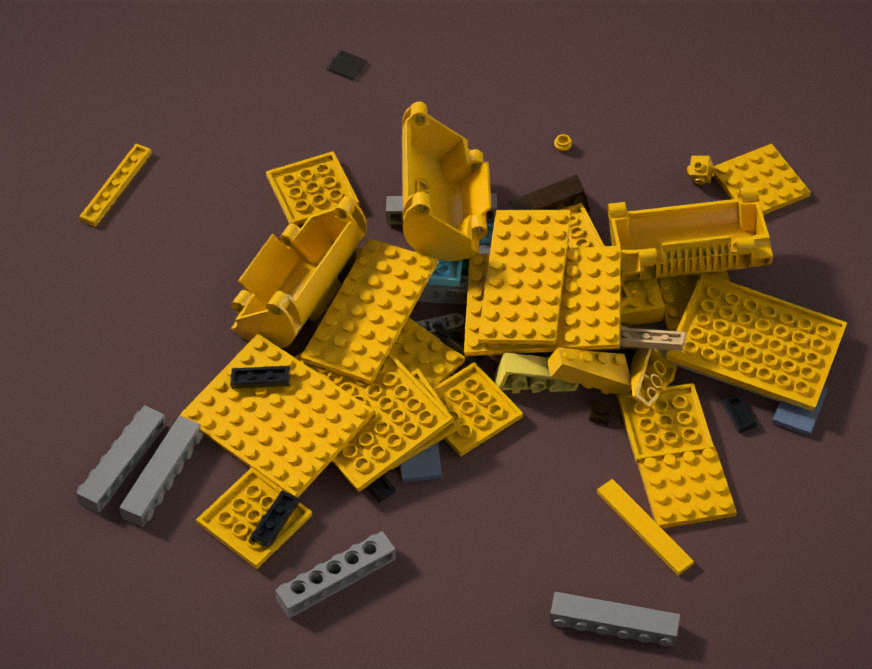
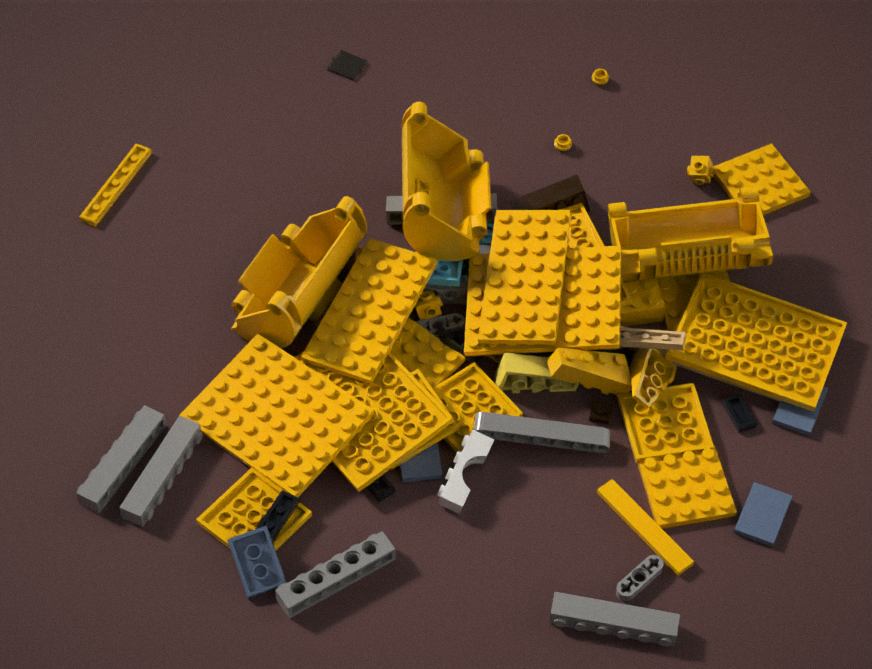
(257, 562): none -> sand blue tile
(260, 377): black tile -> none
(310, 187): yellow plate -> none
(428, 305): none -> yellow brick
(474, 452): none -> white arch
(543, 432): none -> light grey beam
(600, 77): none -> yellow plate
(637, 586): none -> light grey beam
(763, 514): none -> sand blue tile

